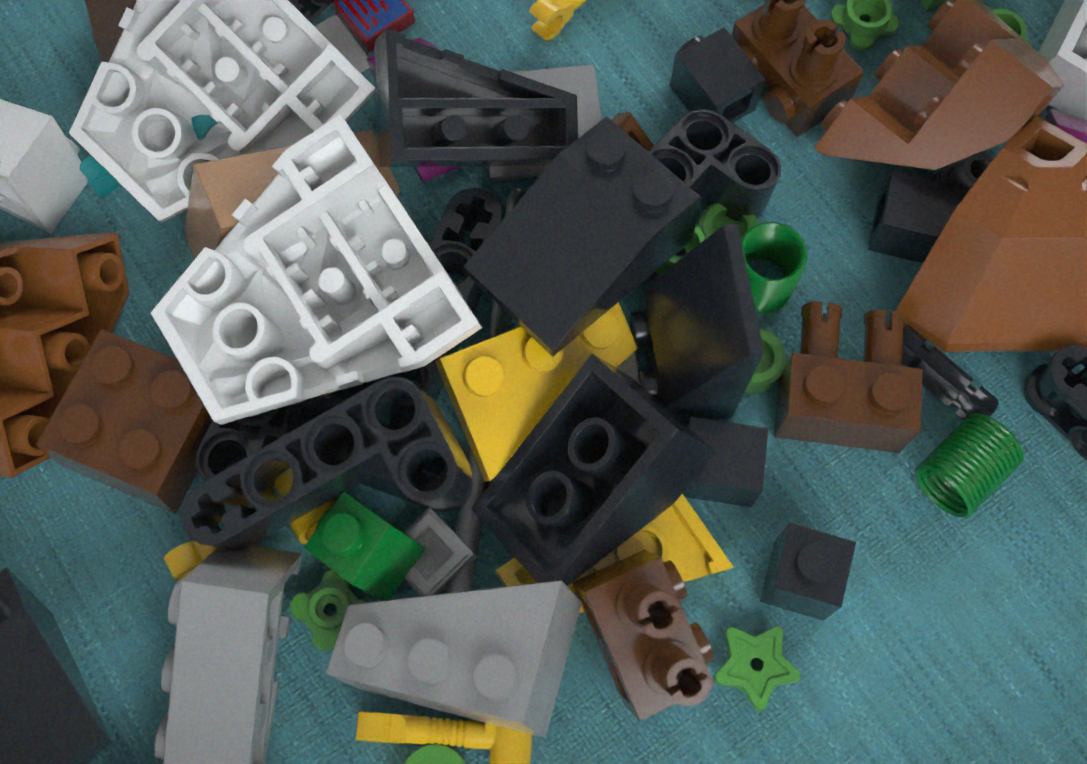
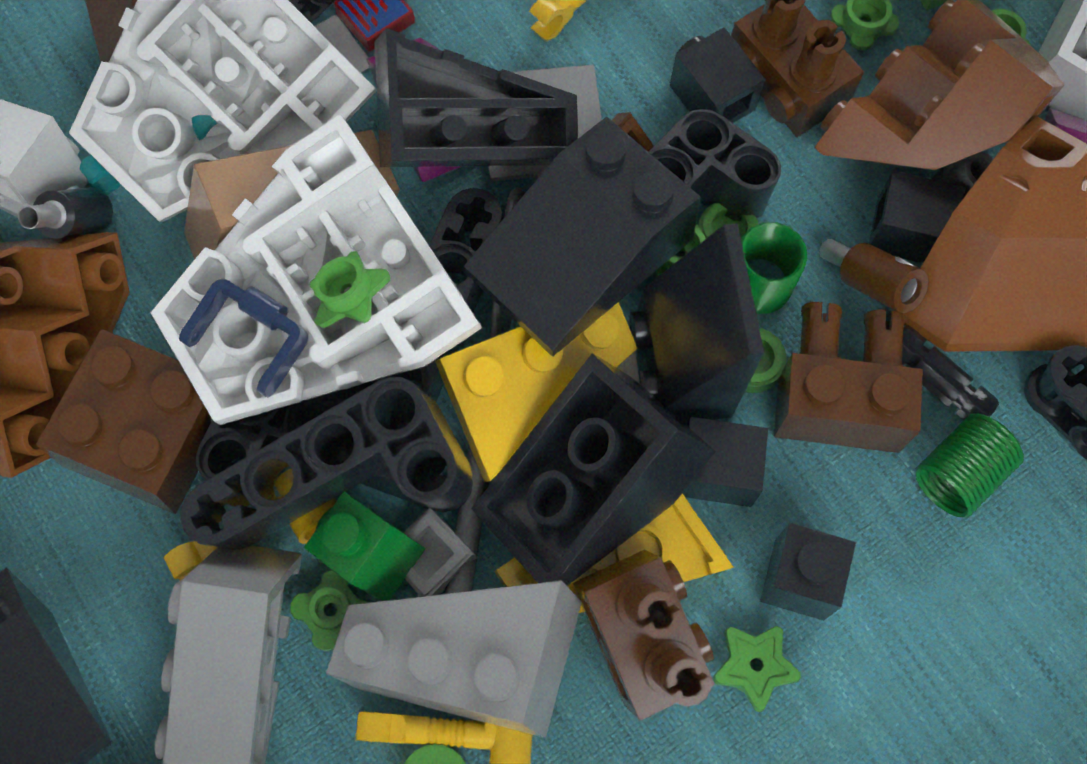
(68, 212): none -> black piece
(262, 309): none -> dark blue piece
(336, 278): none -> bright green plate
(878, 274): none -> reddish brown piece

